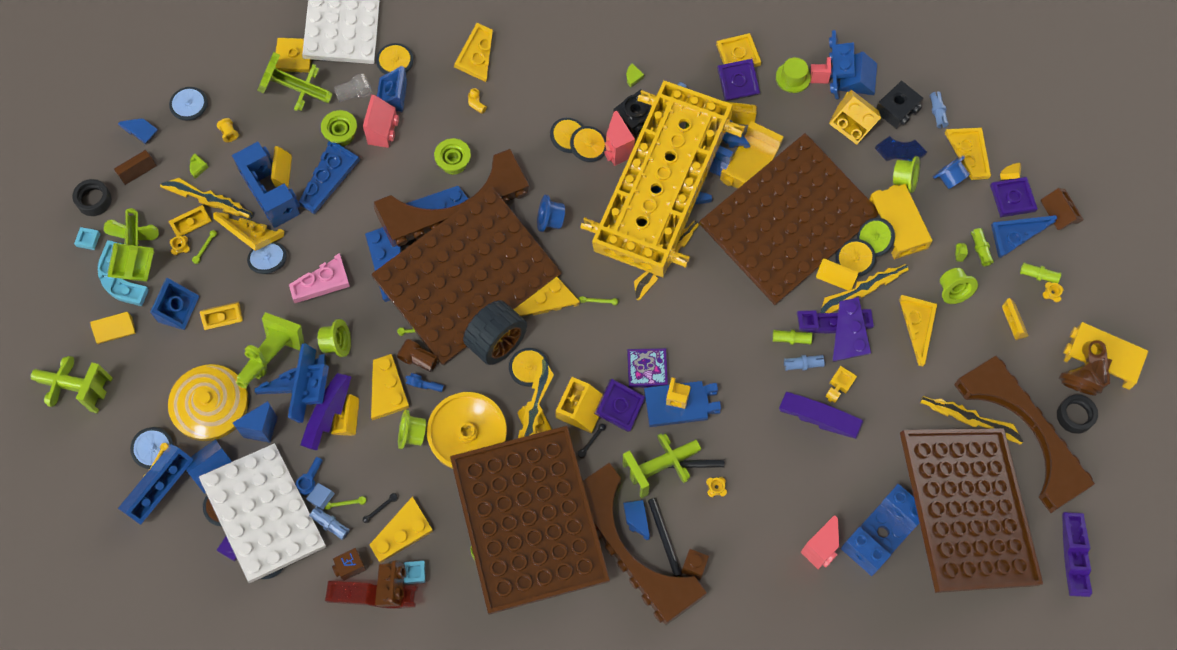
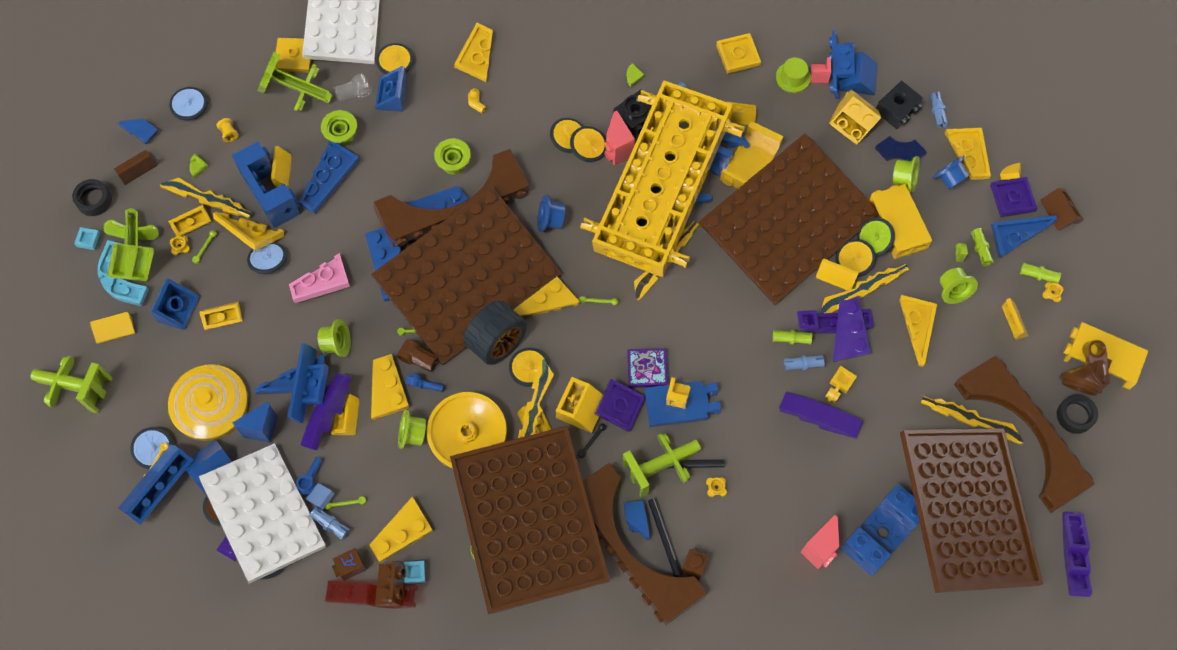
(278, 334): lime piece -> none
(380, 122): coral slope -> none
(392, 498): black hinge -> none
(738, 79): dark purple tile -> none

